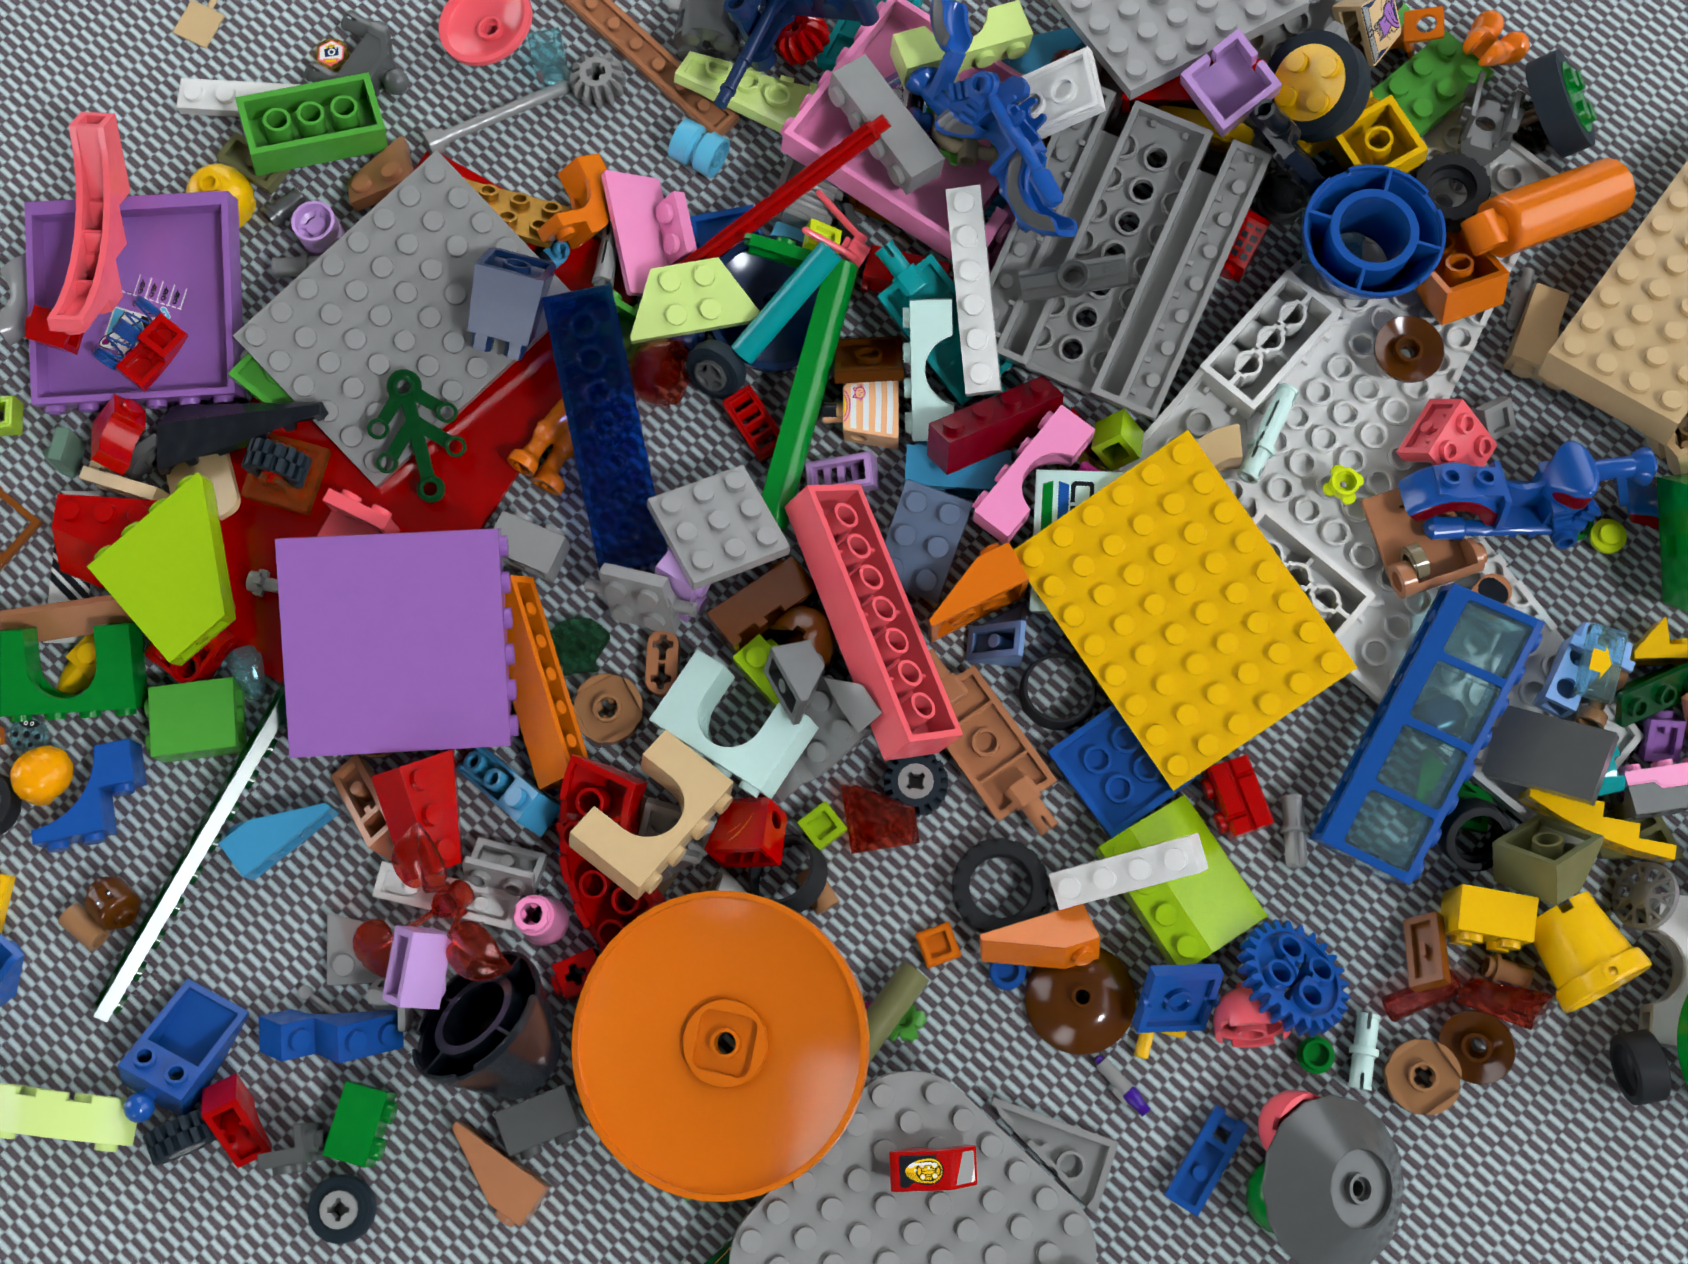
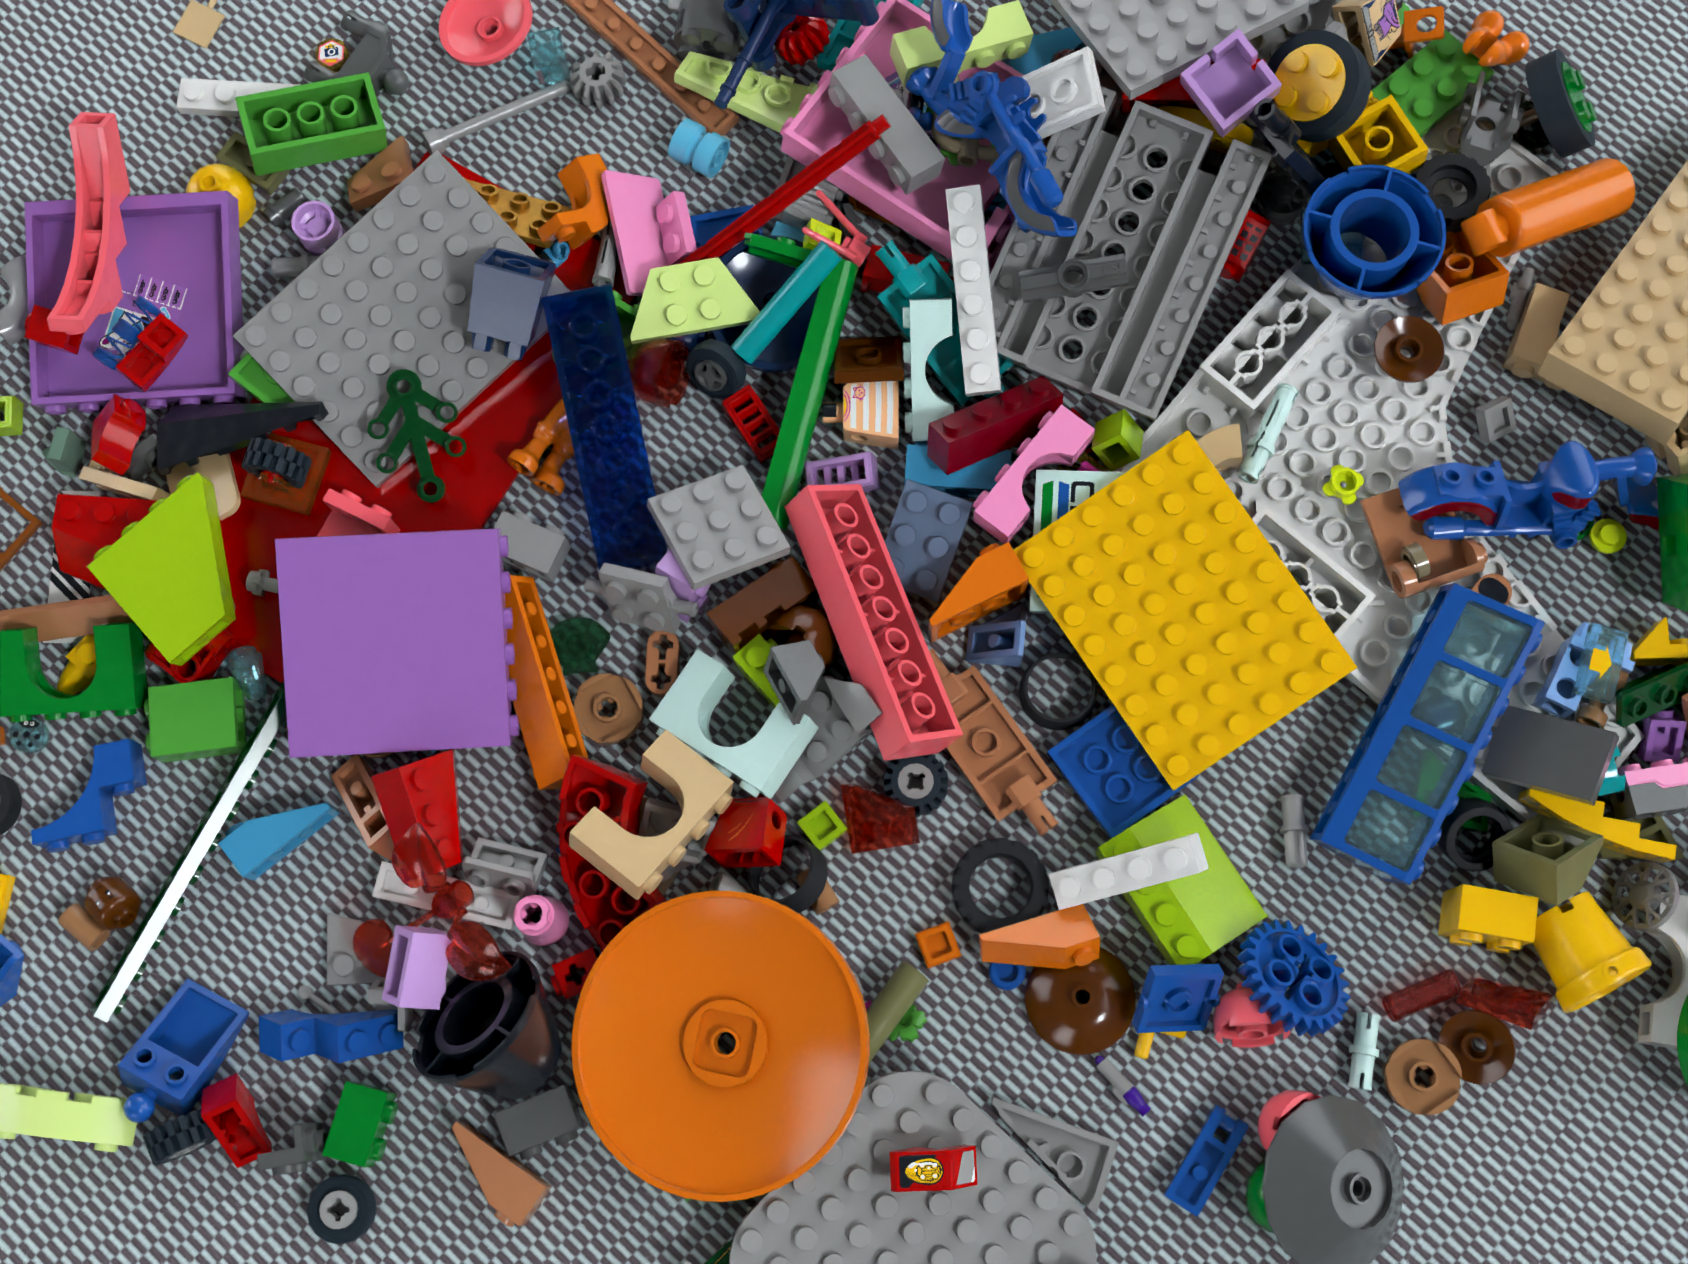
(41, 775): light orange hair -> none
(509, 790): dark azure slope -> none
(1236, 797): red brick -> none
(1315, 1055): green plate -> none
(1426, 952): dark orange plate -> none
(1447, 434): coral bracket -> none
(1507, 971): medium nougat pin -> none
(1640, 1067): black tyre -> none

